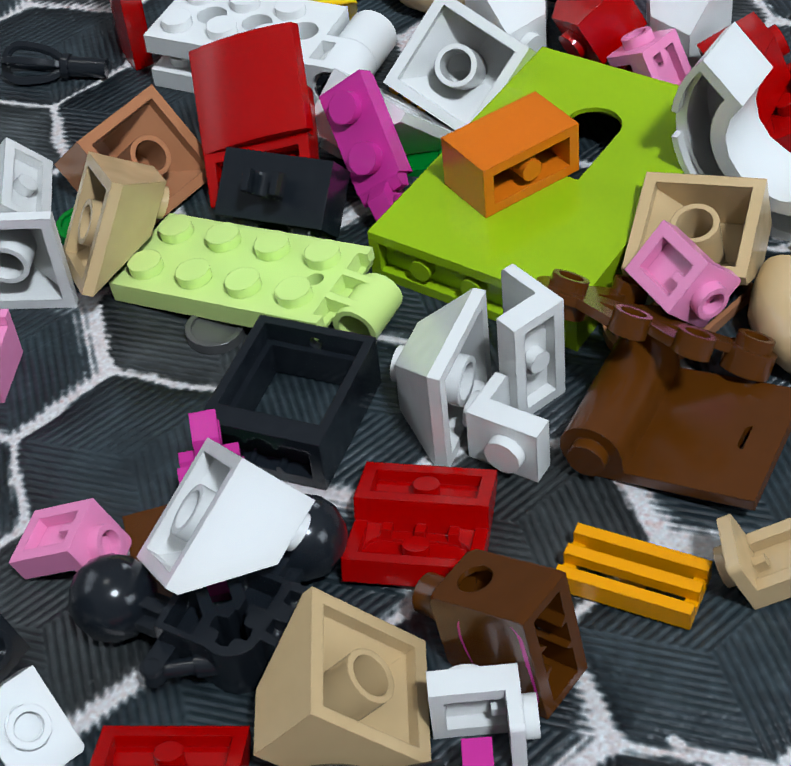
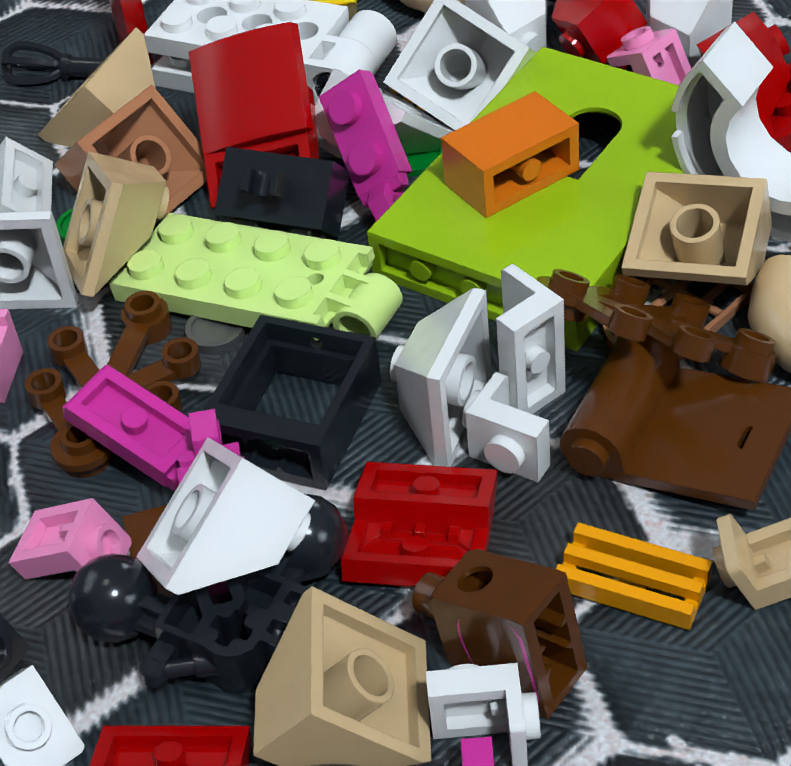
(104, 92): none -> tan slope
(131, 424): none -> dark pink hinge
(145, 323): none -> reddish brown plant
(682, 276): bright pink bracket -> none

